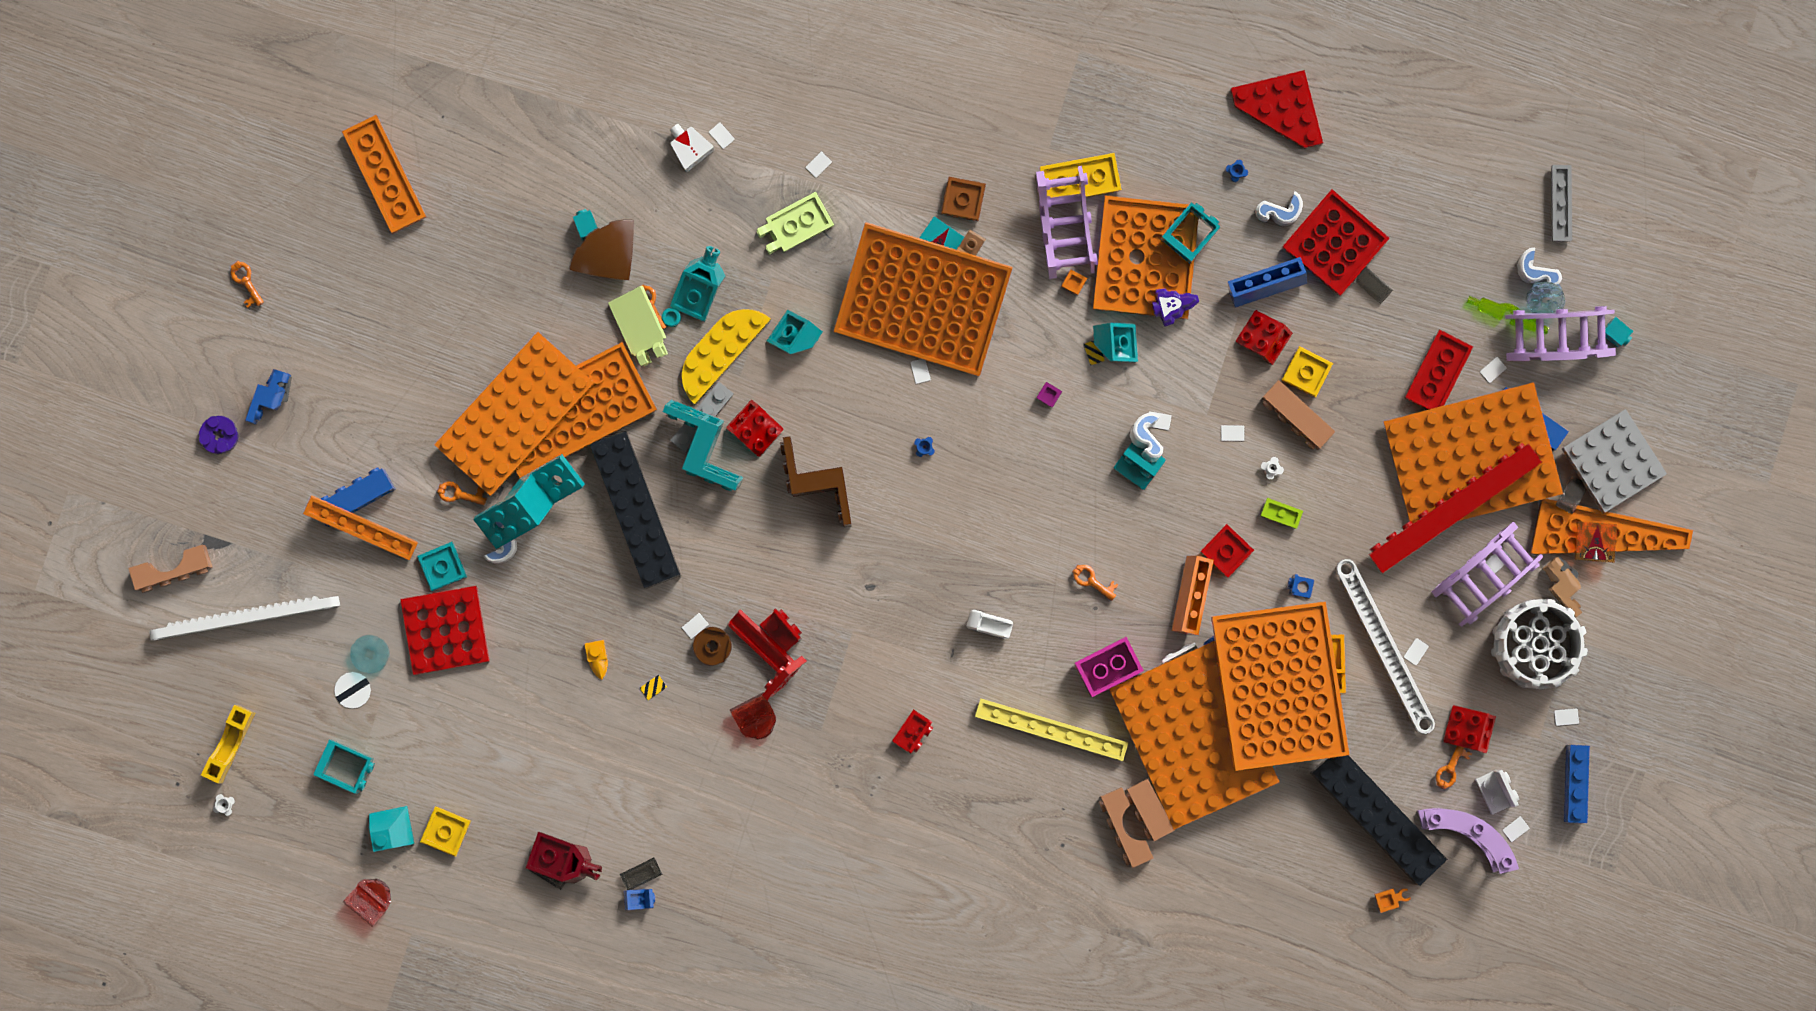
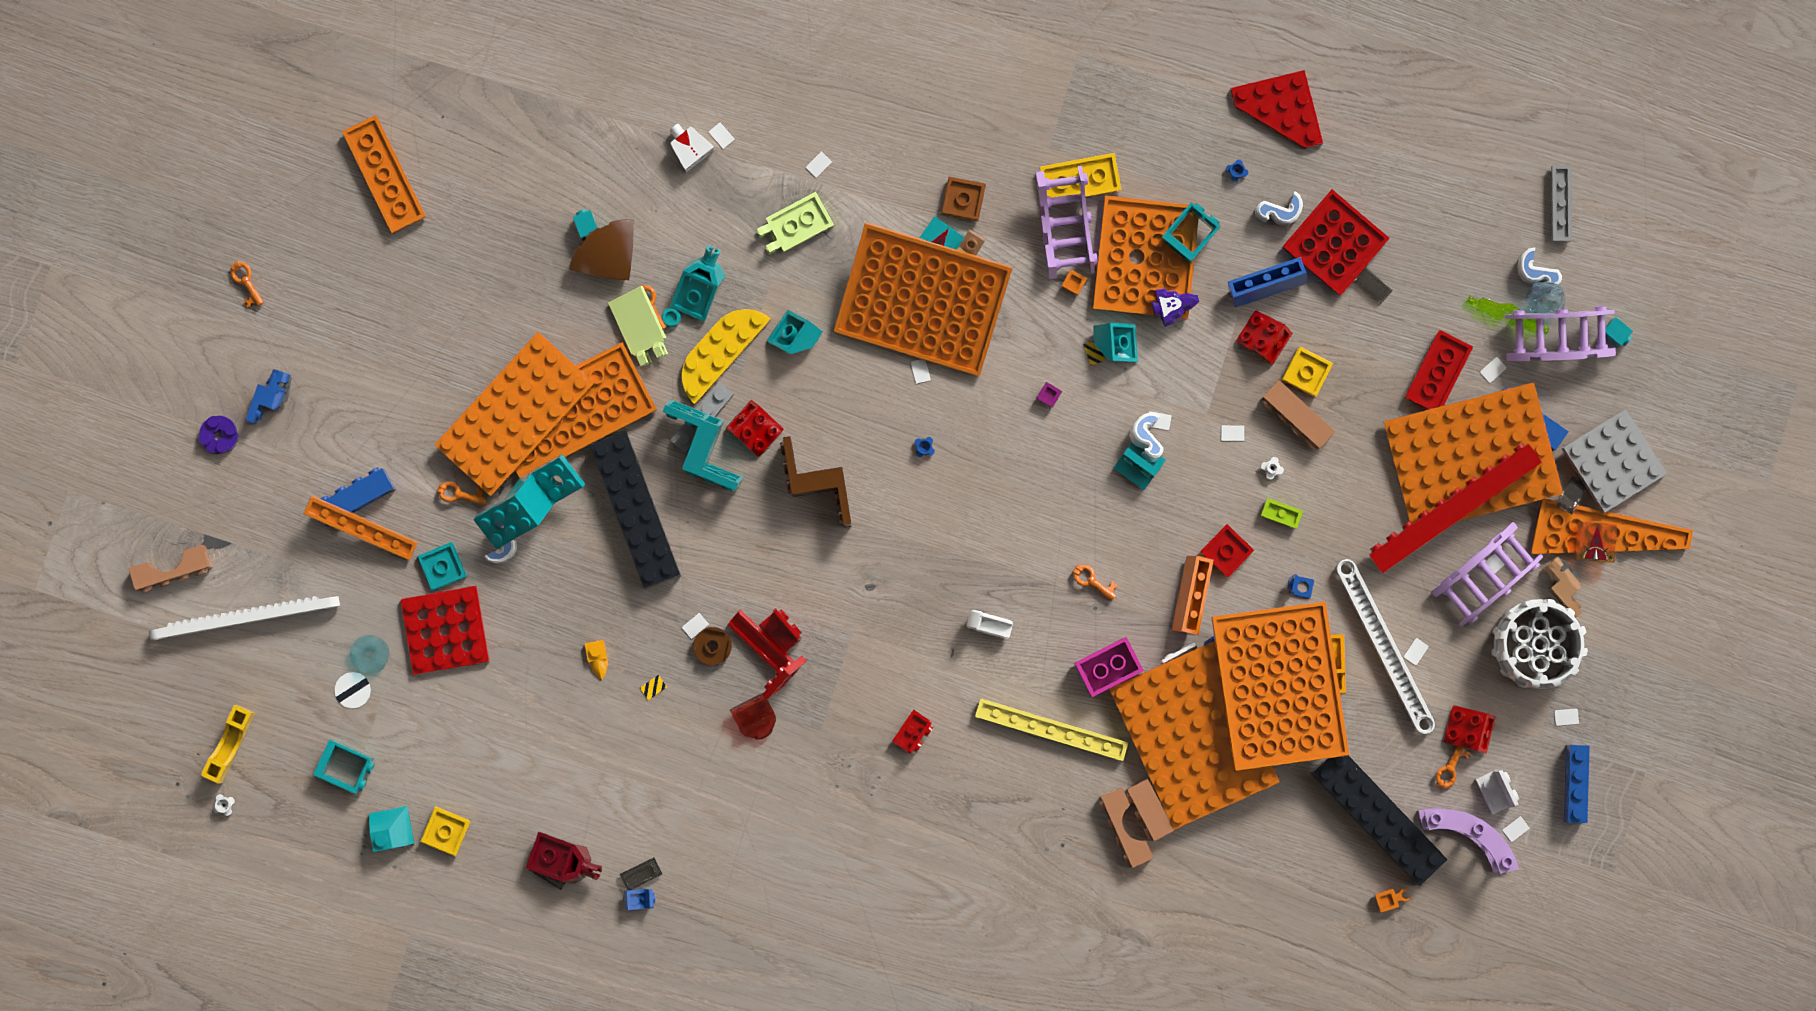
(369, 900): clear red slope -> none

